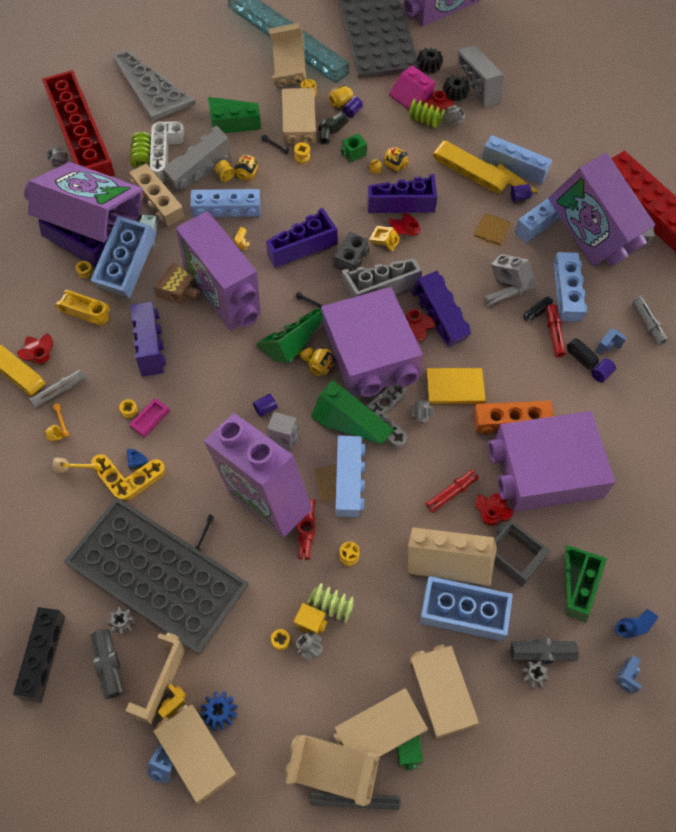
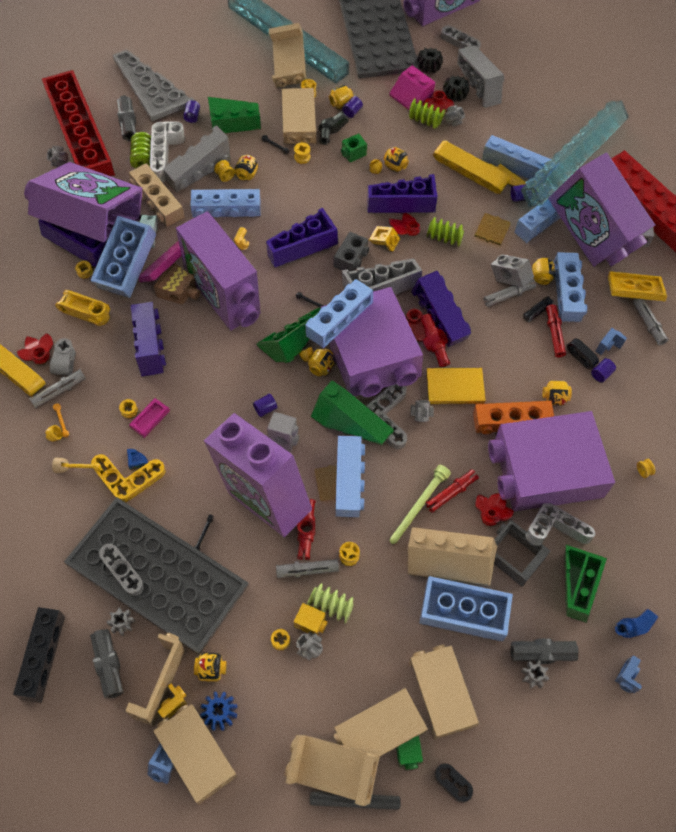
(63, 358): none -> light grey piece
(125, 584): none -> light grey beam
(126, 117): none -> dark grey piece
(161, 264): none -> dark pink tile
(191, 111): none -> dark purple beam
(209, 667): none -> head
(307, 568): none -> light grey pin
(339, 313): none -> light blue brick
(435, 340): none -> red pin
(441, 474): none -> yellowish green piece
(445, 231): none -> lime piece
(451, 35): none -> light grey beam
(457, 778): none -> black beam
(544, 271): none -> yellow head
(557, 392): none -> yellow head
(574, 153): none -> clear light blue brick
(578, 530): none -> light grey beam
(637, 286): none -> yellow tile
(646, 468): none -> yellow bush

